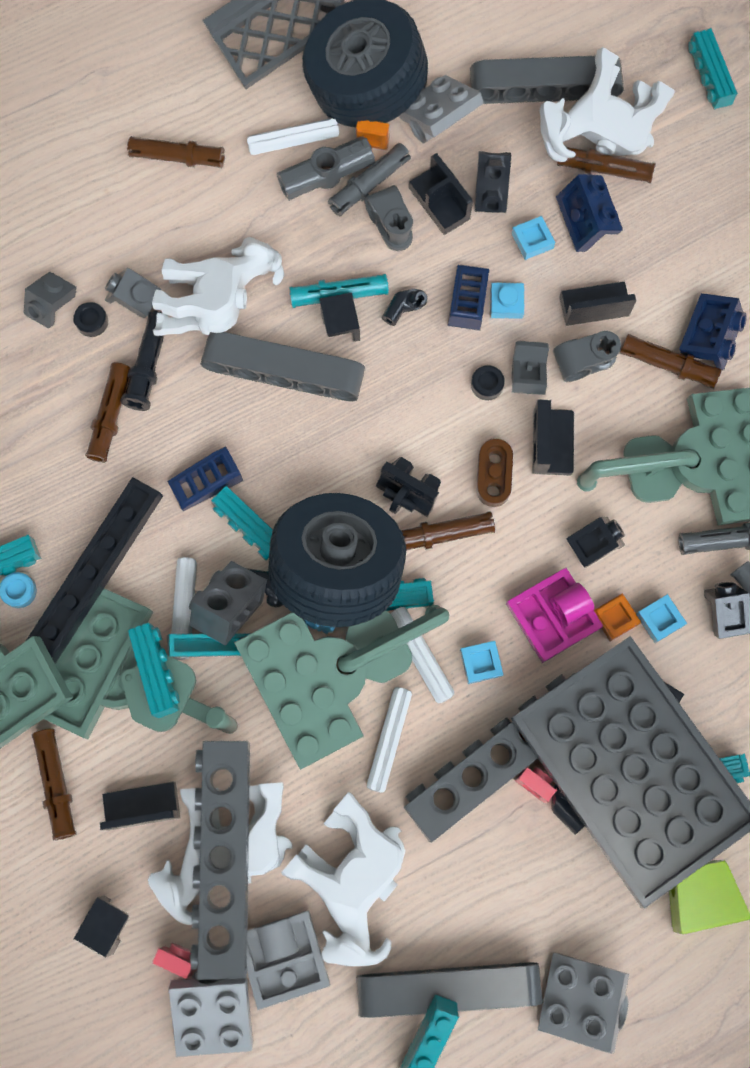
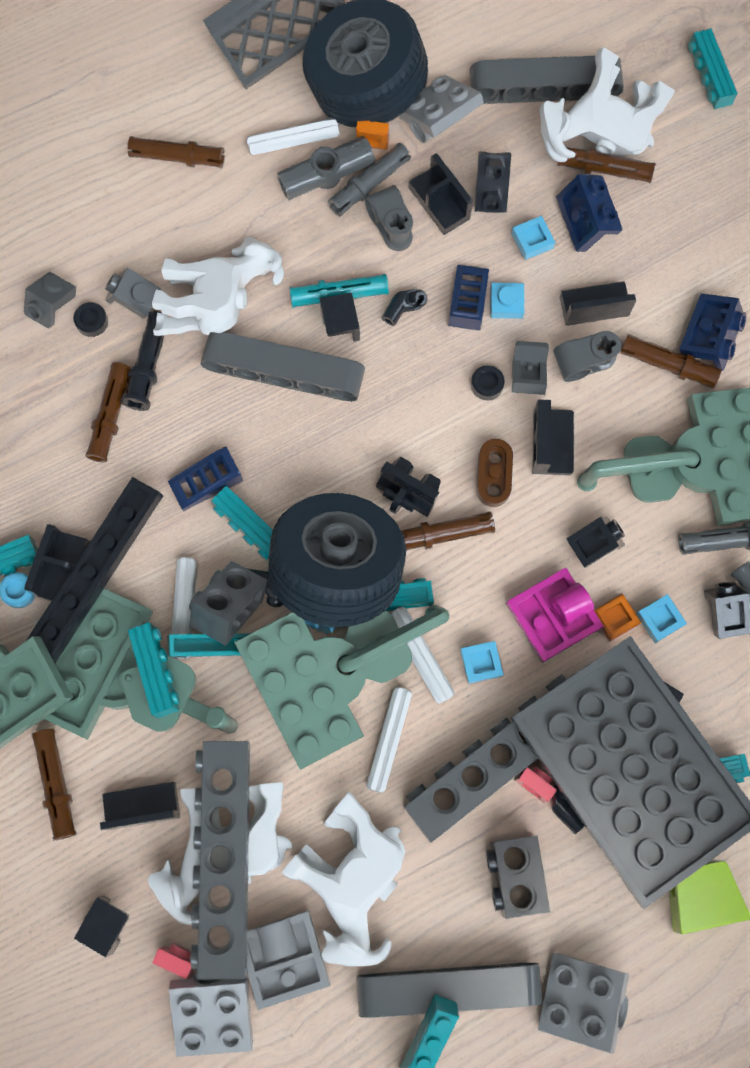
(54, 562): none -> black panel
(528, 874): none -> brick

